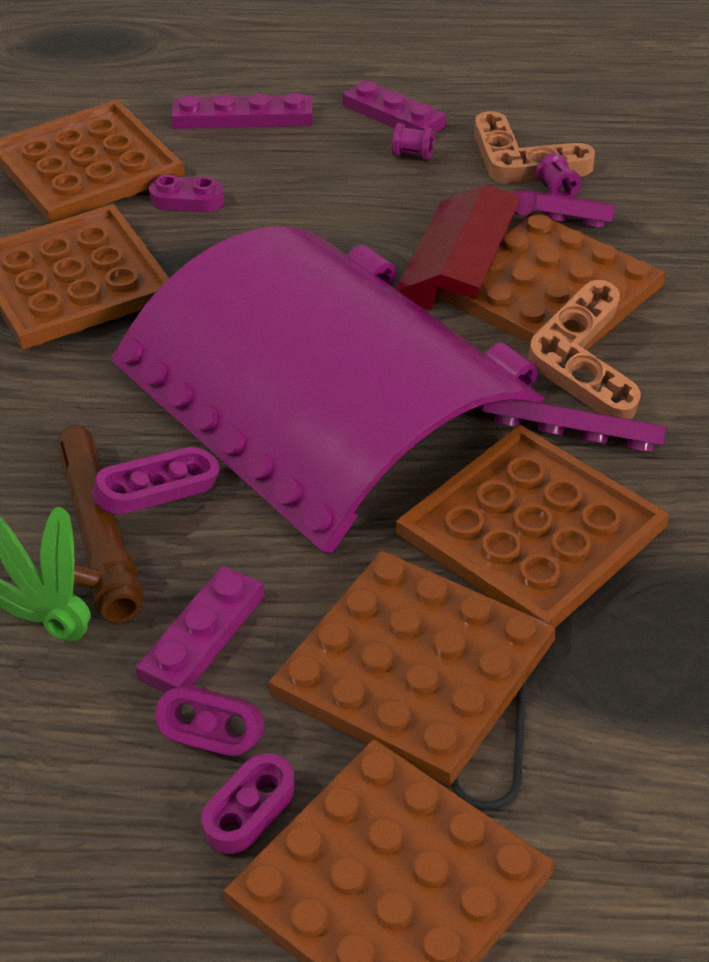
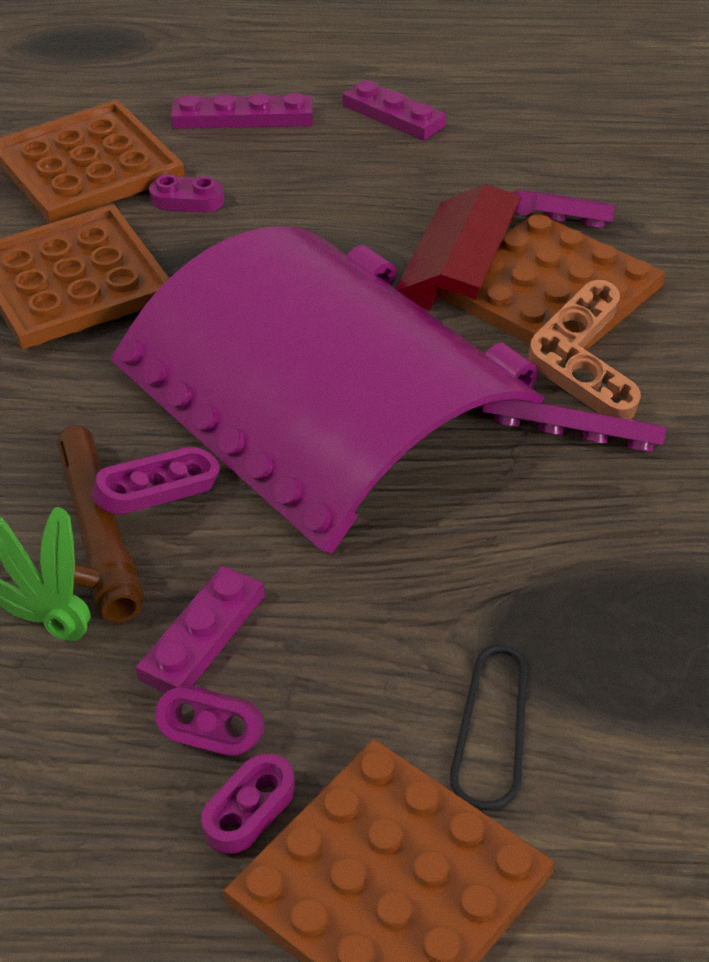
(413, 141): magenta bush -> none
(414, 665): dark orange plate -> none
(511, 164): nougat beam -> none
(532, 526): dark orange plate -> none
(562, 176): magenta bush -> none

